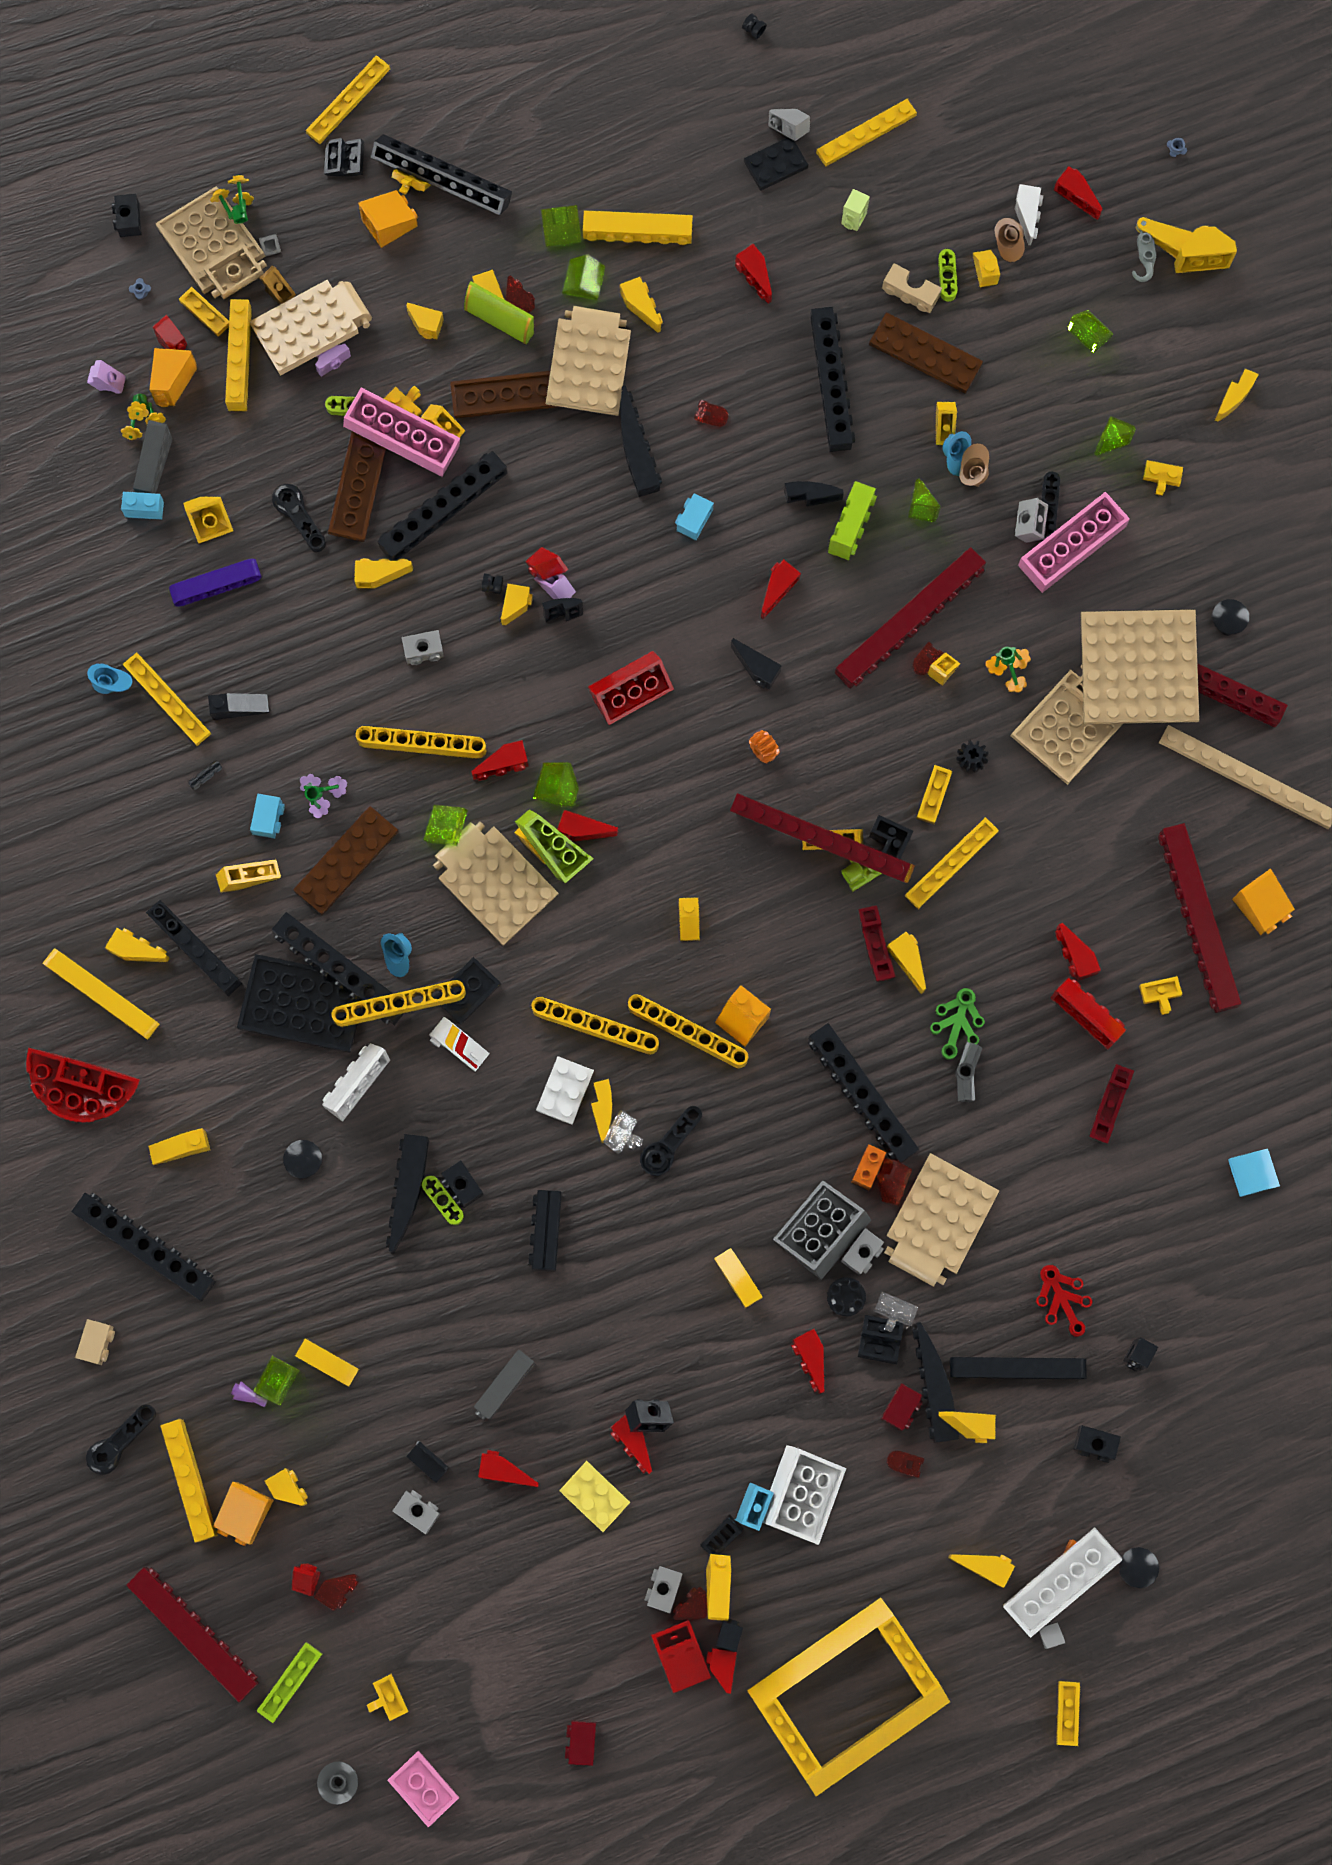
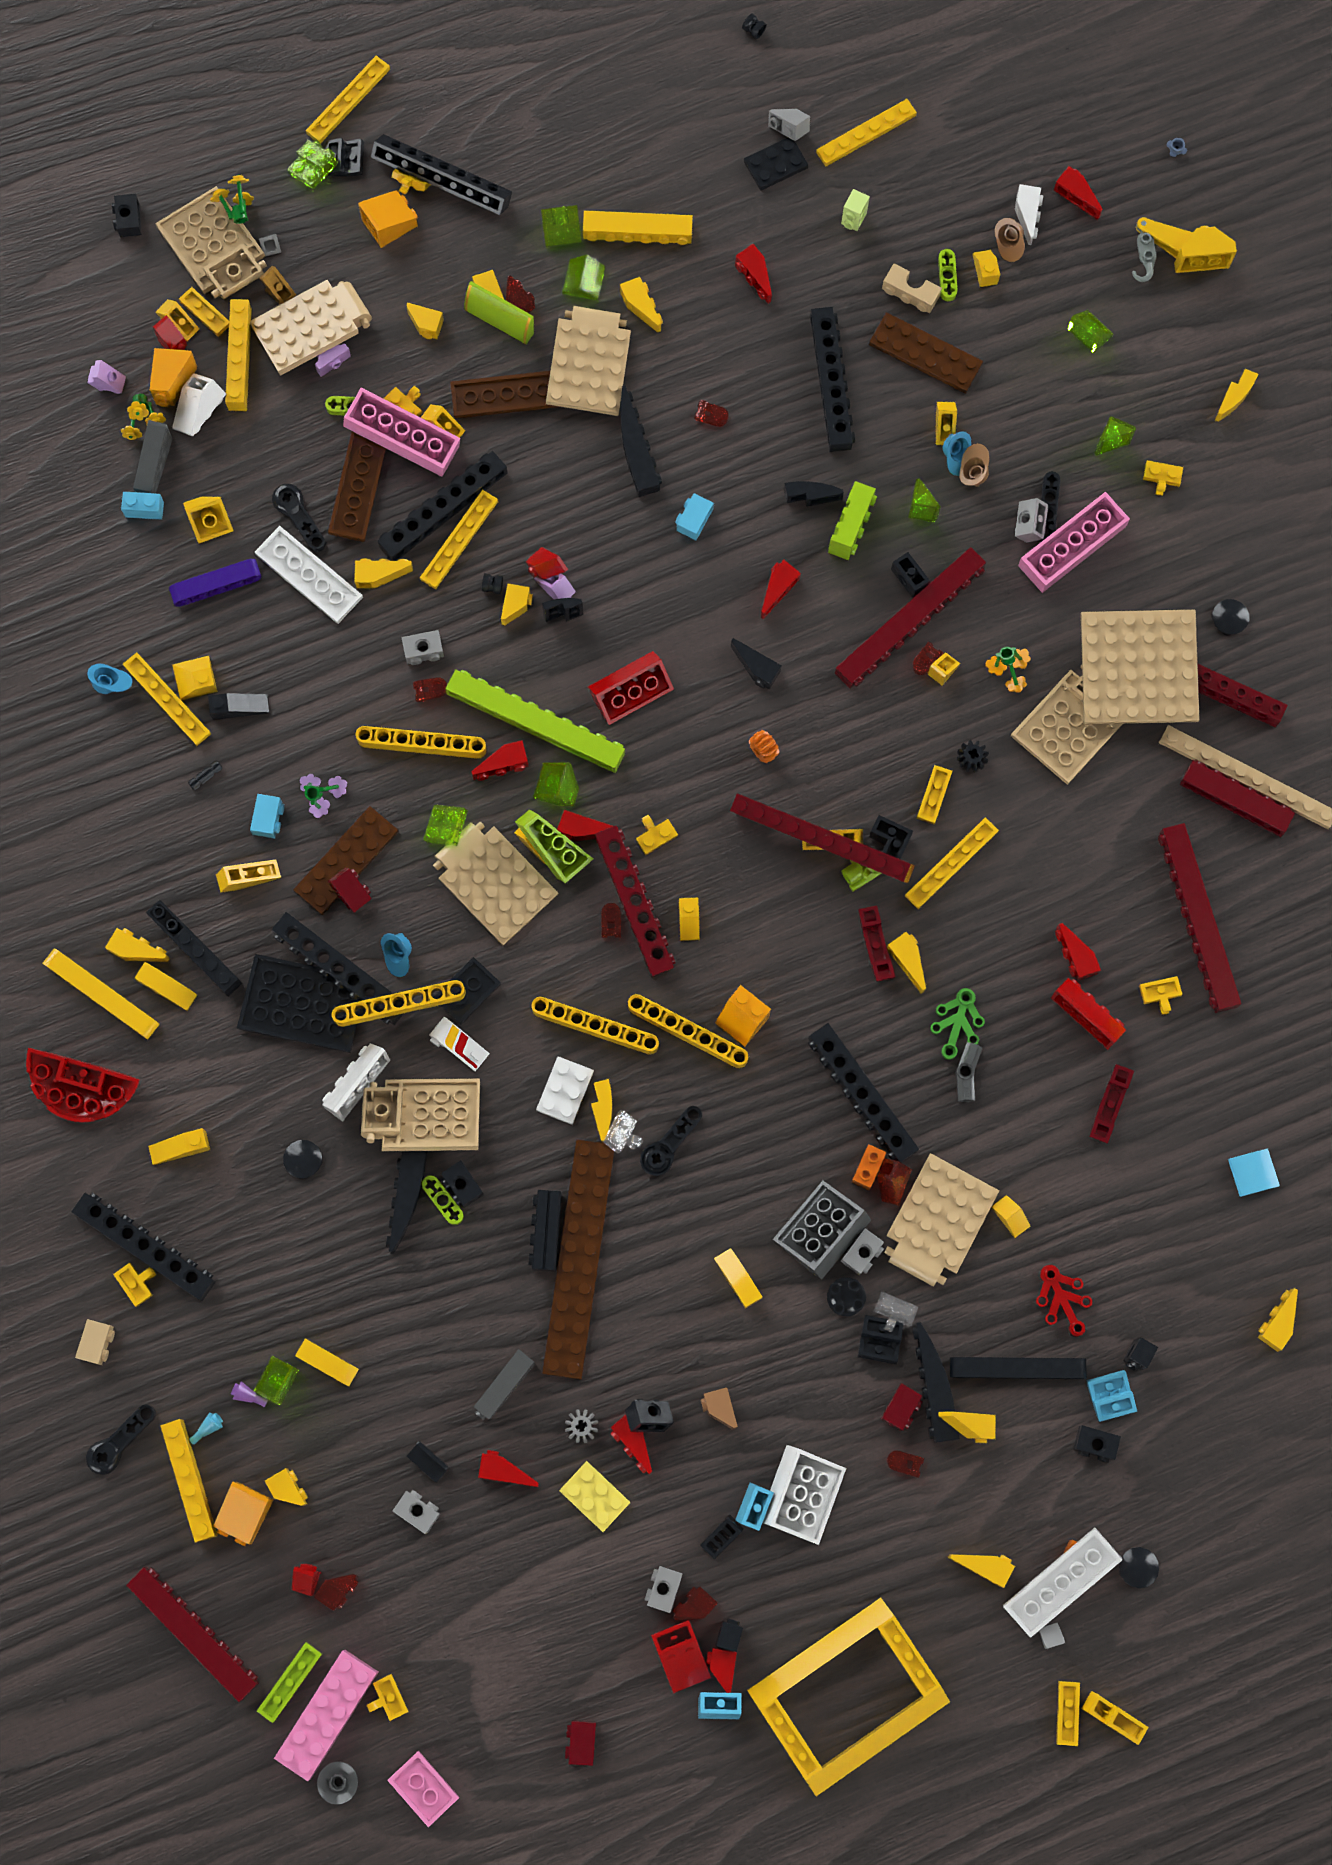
(134, 1284): none -> yellow plate
(140, 294): sand blue plate -> none
(165, 986): none -> yellow slope
(179, 317): none -> yellow slope
(194, 678): none -> yellow slope
(196, 403): none -> white slope
(211, 1424): none -> medium azure cone
(308, 574): none -> white plate
(312, 163): none -> clear neon green plate
(326, 1715): none -> bright pink brick
(350, 889): none -> dark red brick
(422, 1114): none -> tan plate
(435, 685): none -> clear red plate
(459, 539): none -> yellow plate
(535, 721): none -> lime brick
(575, 1422): none -> light grey gear
(578, 1260): none -> reddish brown plate
(604, 839): none -> dark red brick
(611, 914): none -> clear red plate
(656, 835): none -> yellow plate
(718, 1586): yellow slope -> none
(719, 1407): none -> medium nougat slope
(719, 1705): none -> medium azure brick
(812, 1355): red slope -> none
(910, 574): none -> black brick
(1011, 1216): none -> yellow slope
(1111, 1395): none -> medium azure slope
(1114, 1717): none -> yellow slope
(1237, 798): none -> dark red brick
(1264, 903): light orange slope -> none
(1280, 1326): none -> yellow slope

